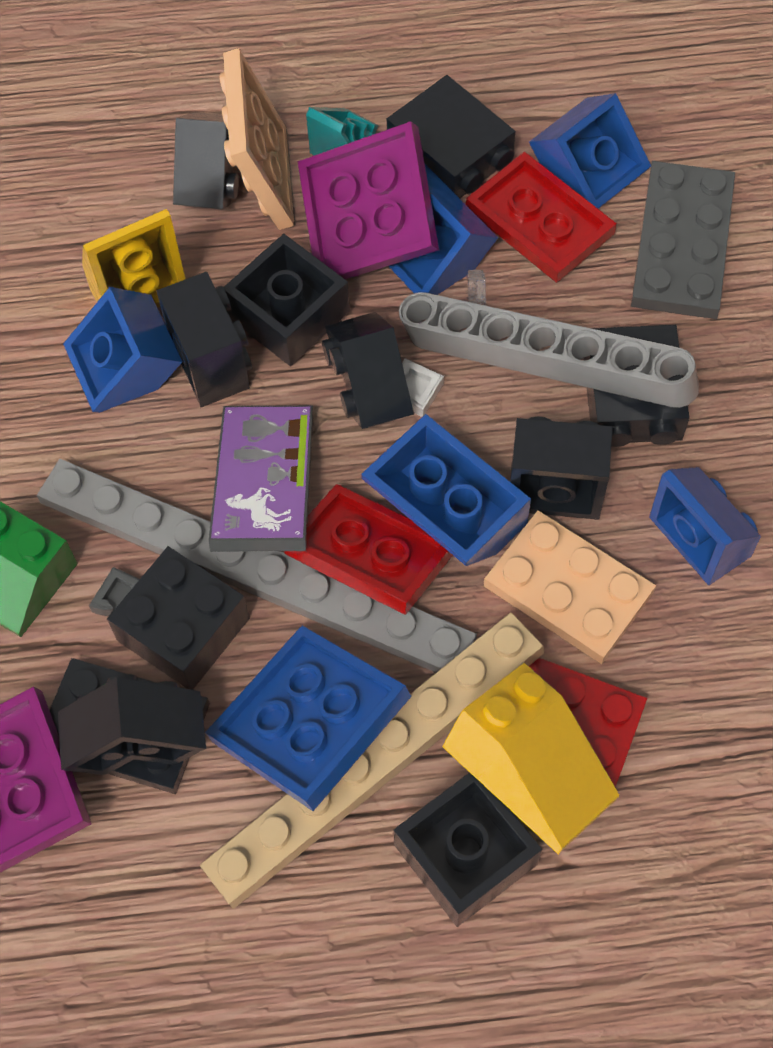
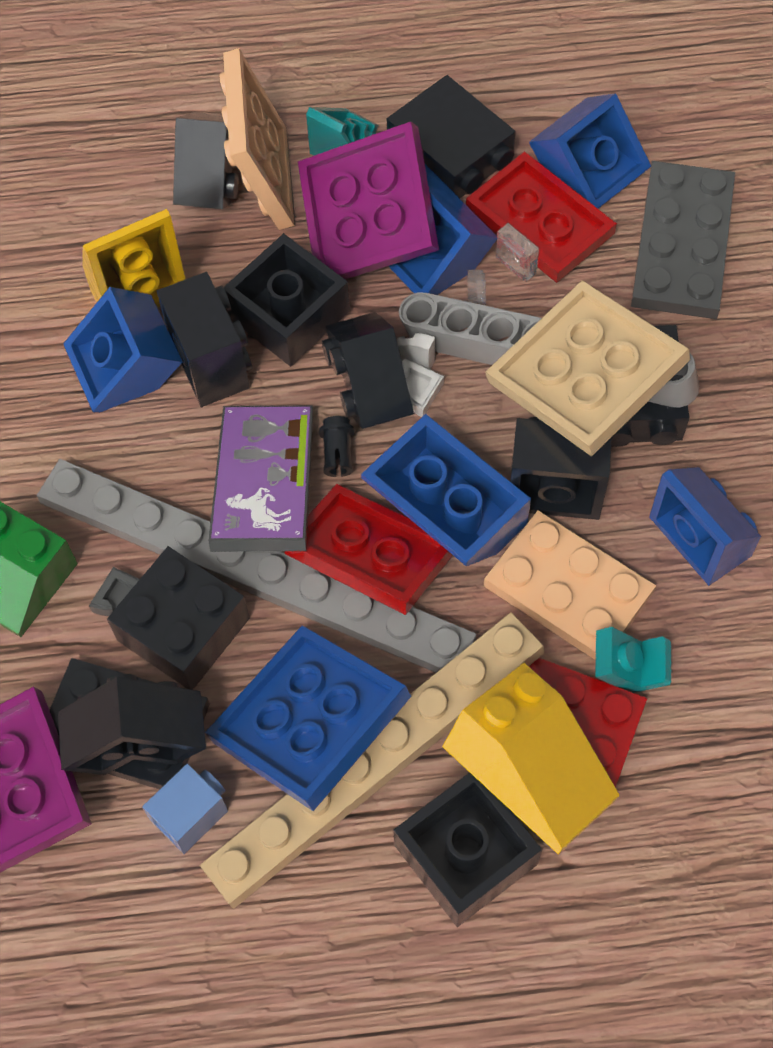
(187, 807): none -> medium blue brick
(337, 444): none -> black pin
(418, 349): none -> white tile
(517, 252): none -> clear tile
(587, 367): none -> tan plate
(632, 662): none -> teal bracket

